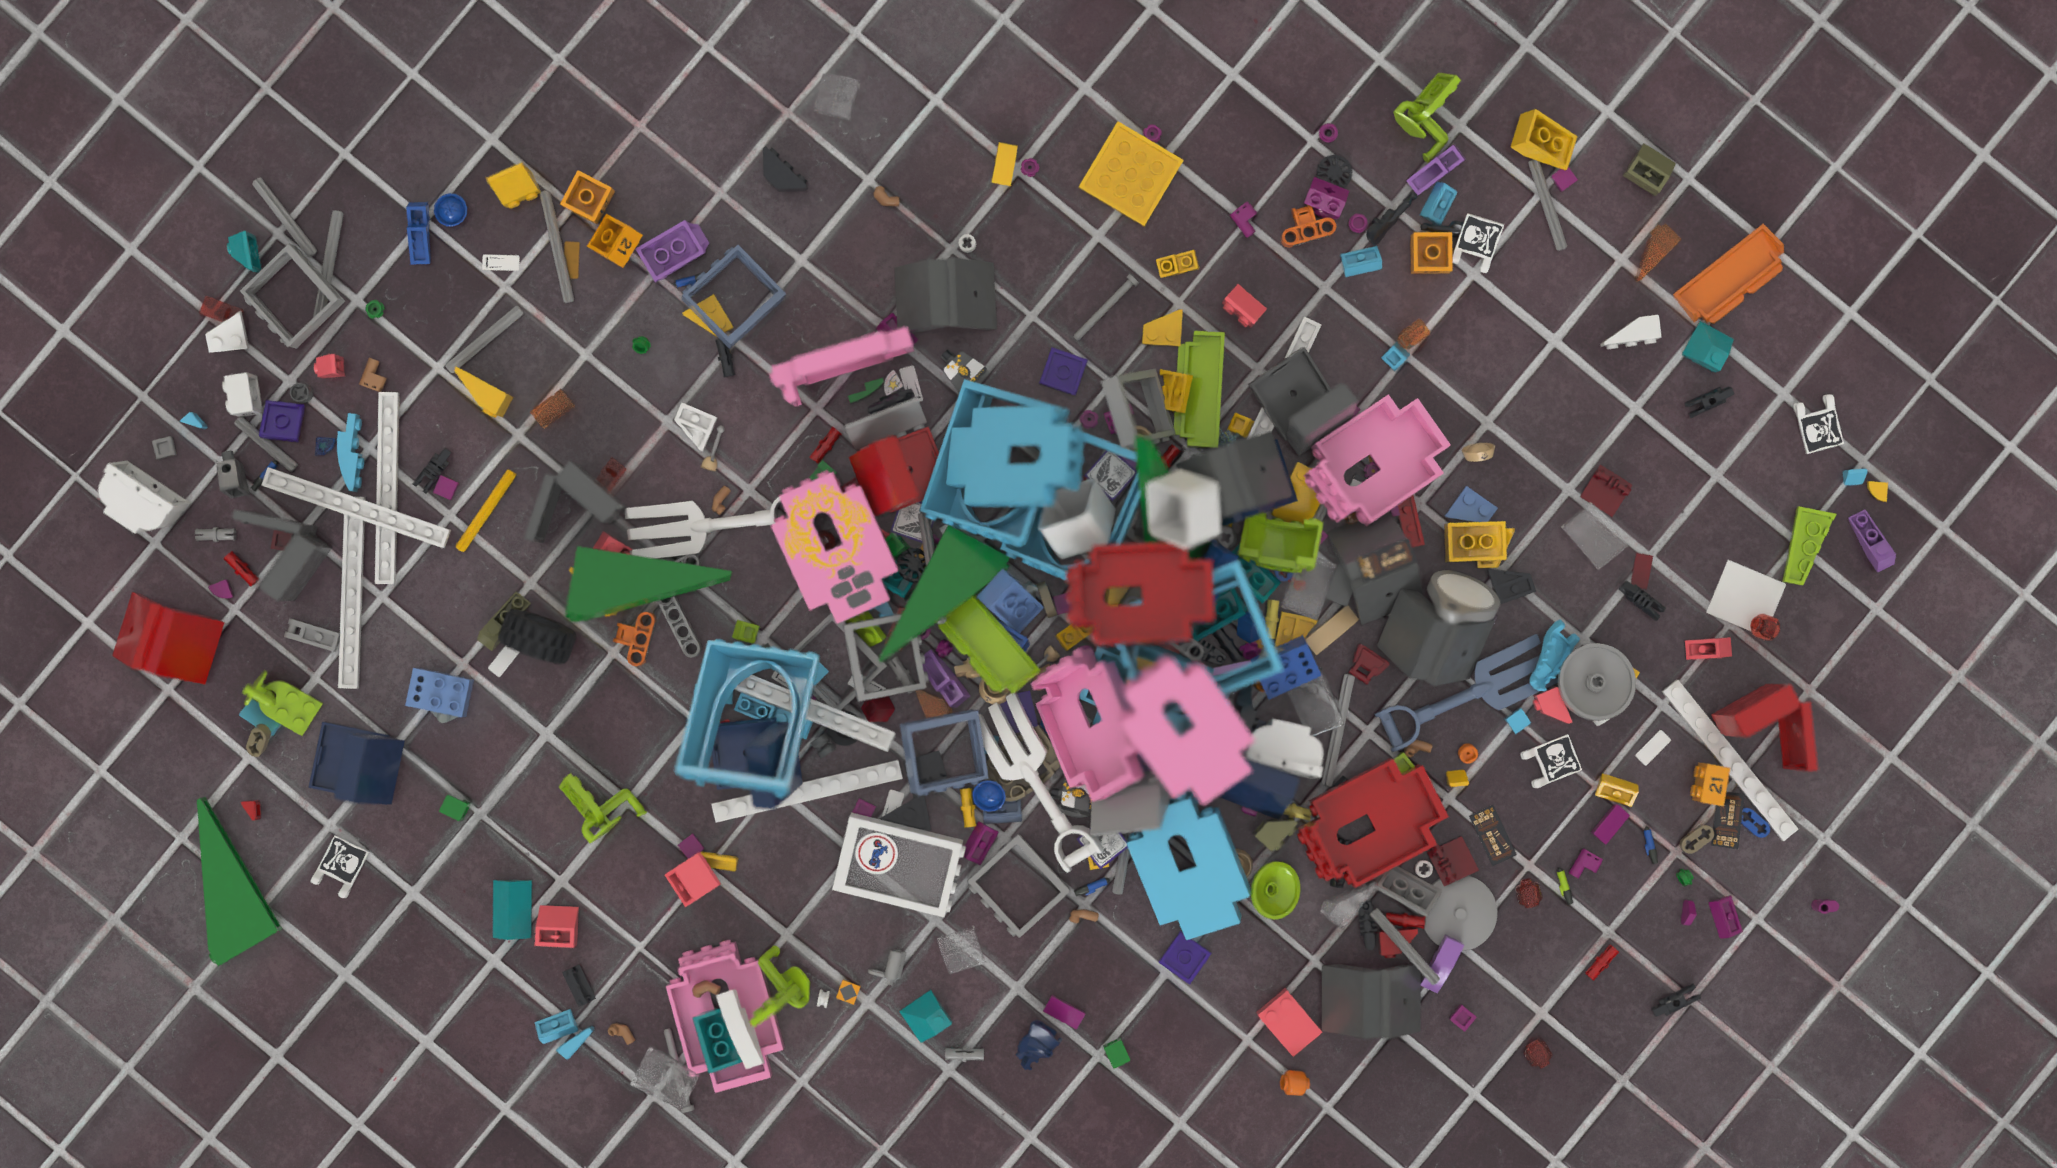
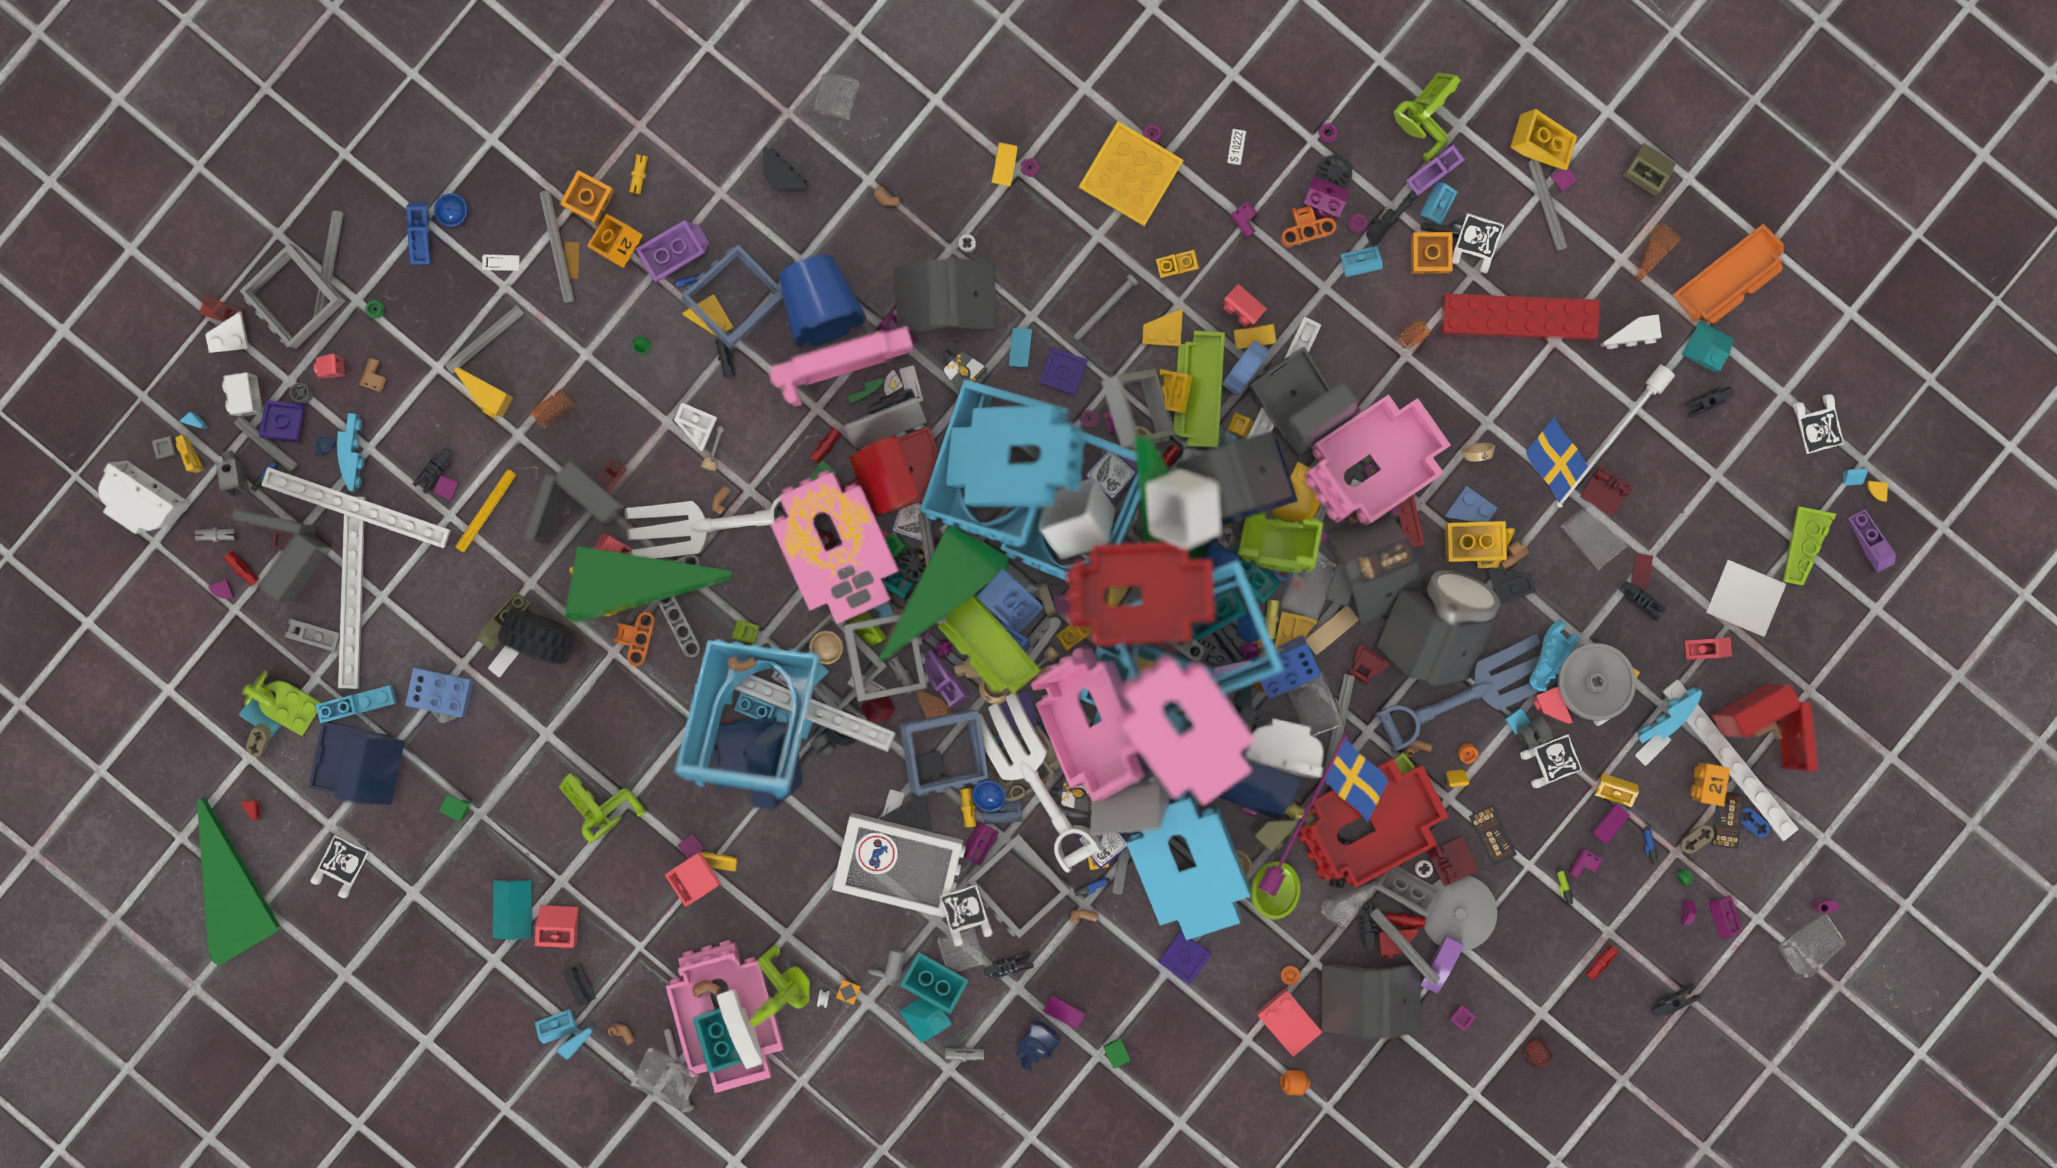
(167, 640): red container -> none
(188, 454): none -> yellow wing
(244, 249): teal slope -> none
(284, 217): light grey axle -> none
(356, 704): none -> medium azure slope
(387, 484): white plate -> none
(514, 185): yellow slope -> none
(638, 174): none -> yellow pin
(741, 666): none -> medium nougat arm
(814, 789): white plate -> none
(819, 301): none -> blue cone
(827, 646): none -> tan hat
(864, 808): magenta tile -> none
(934, 983): none -> teal slope
(963, 911): none -> flag
(1008, 966): none -> black hinge
(1020, 347): none -> medium azure slope
(1043, 638): none -> light grey plate
(1236, 146): none -> white sticker
(1245, 367): none -> medium blue connector
(1263, 334): none -> yellow slope
(1290, 975): none -> orange tile
(1354, 781): none -> flag
(1395, 356): medium azure slope -> none
(1516, 552): none -> medium nougat piece
(1520, 317): none -> red brick
(1528, 893): clear red head -> none
(1540, 730): none -> dark grey wheel
(1560, 460): none -> flag
(1679, 712): none -> medium azure slope
(1765, 627): clear red head -> none
(1775, 728): none -> medium nougat bracket
(1811, 946): none -> clear slope

